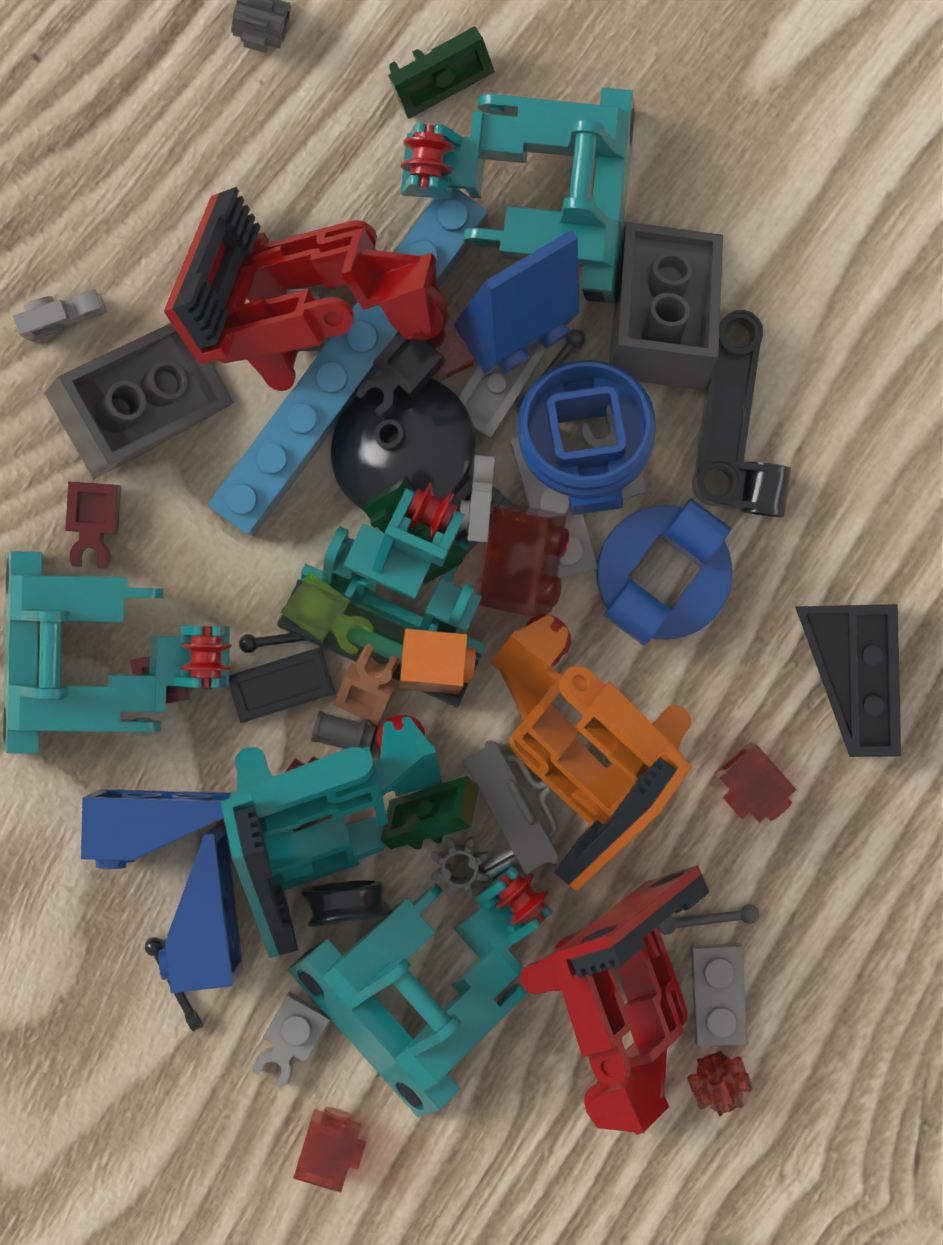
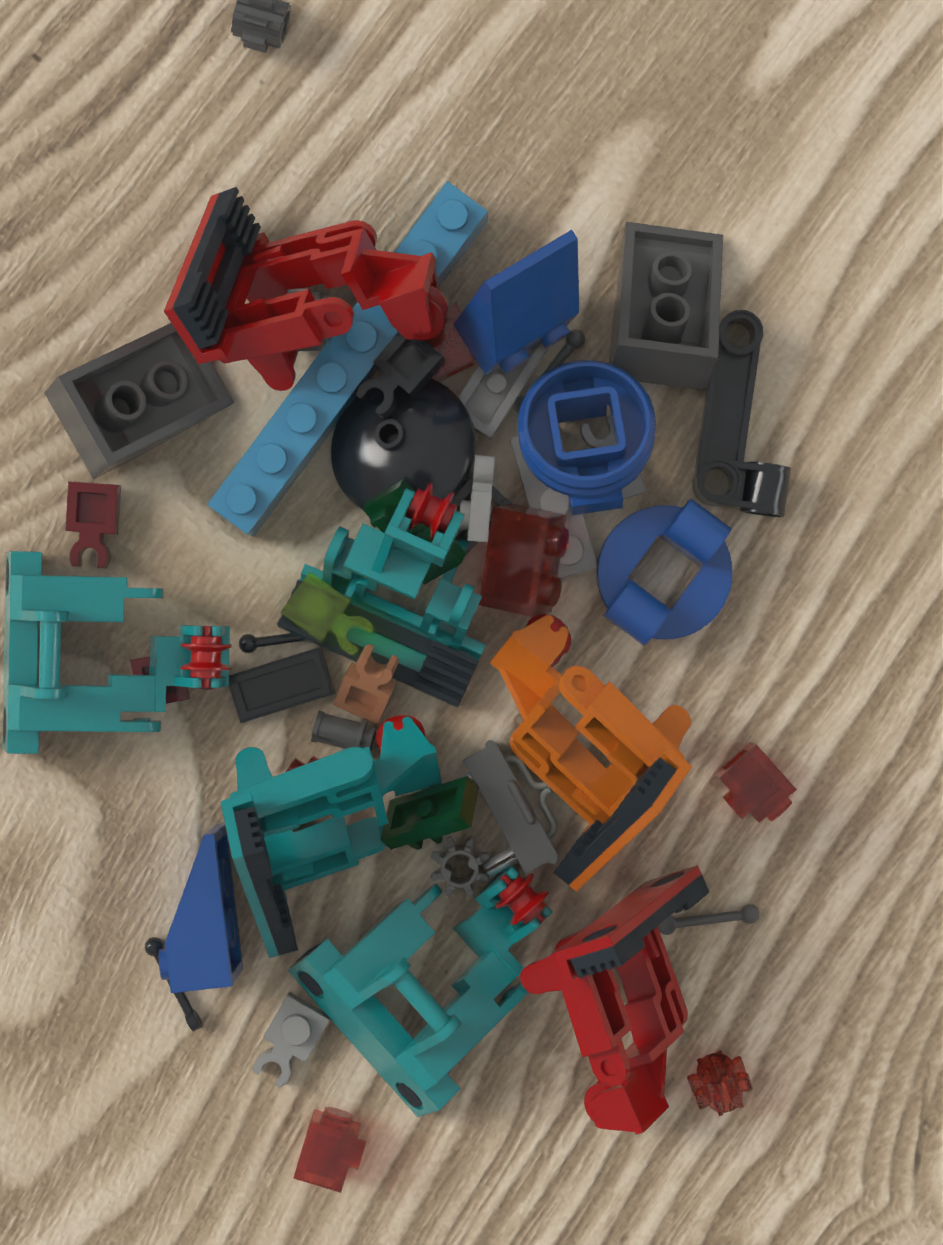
(48, 316): light grey plate -> none
(132, 823): blue slope -> none
(345, 902): black piece -> none
(436, 661): orange brick -> none
(441, 72): dark green plate -> none
(444, 160): teal container -> none
(718, 995): light grey plate -> none
(860, 672): black wedge -> none

